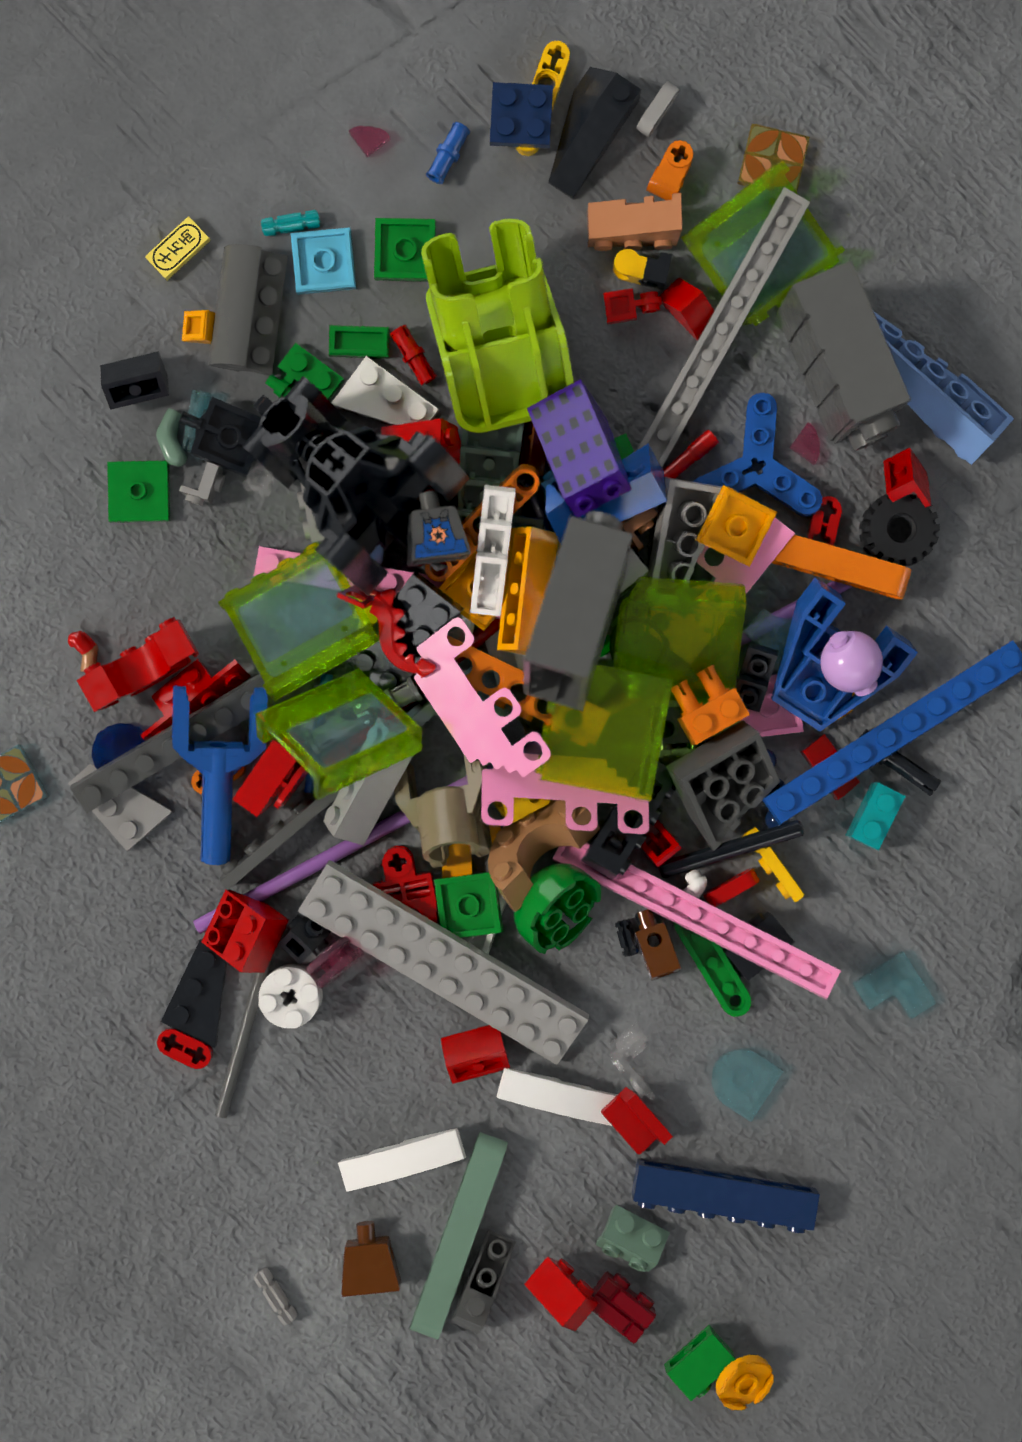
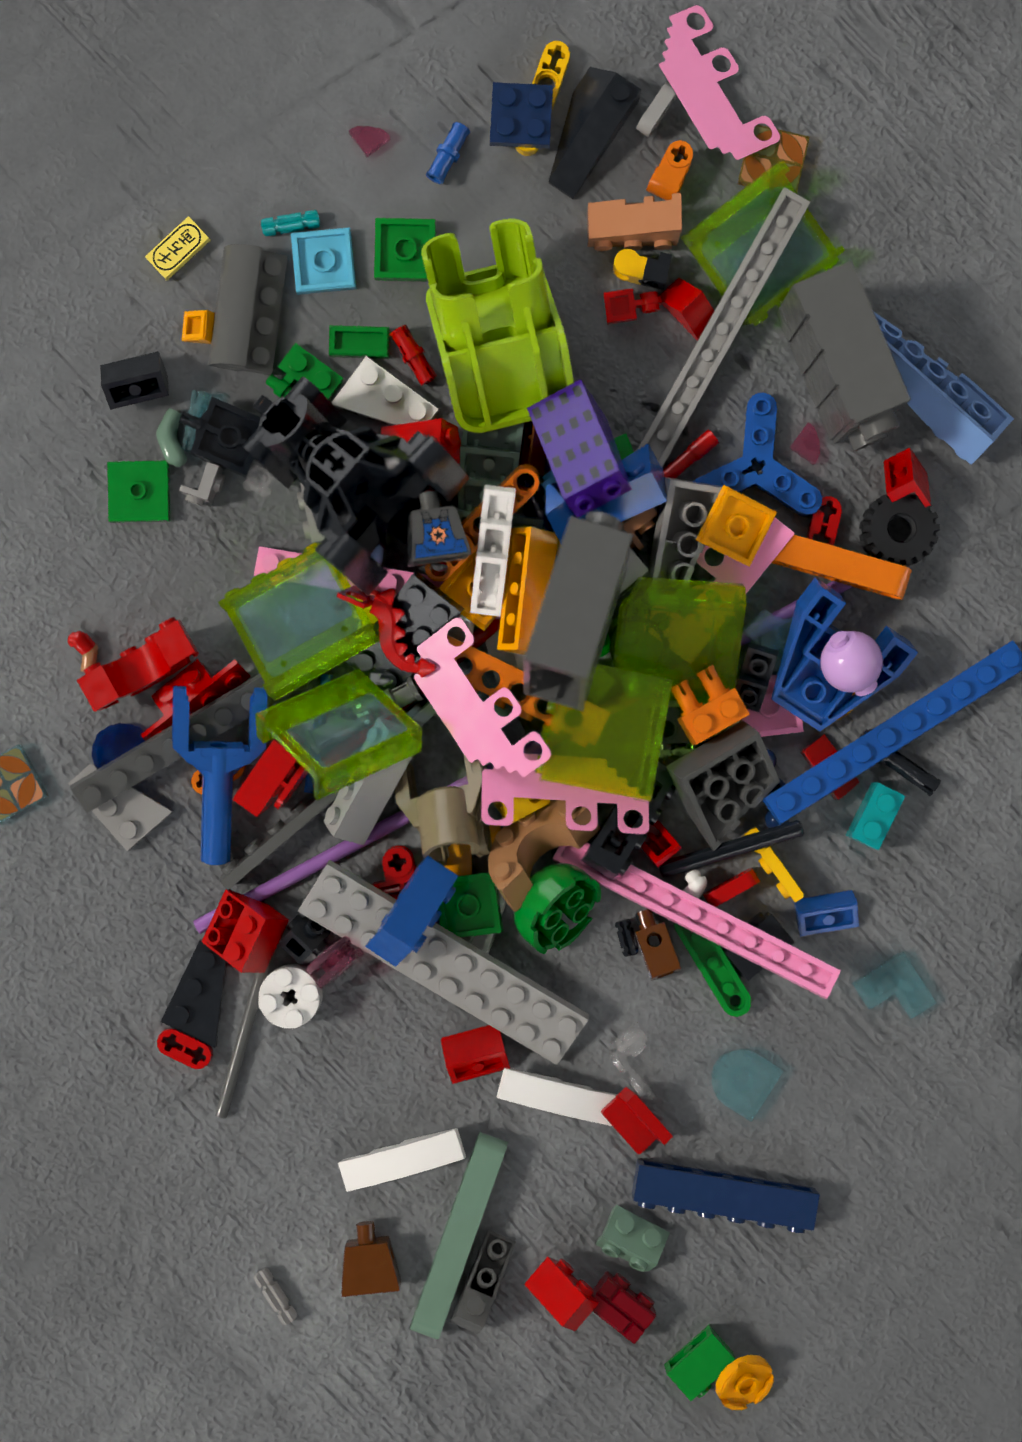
(413, 911): none -> blue wedge
(700, 94): none -> bright pink piece
(826, 913): none -> blue slope

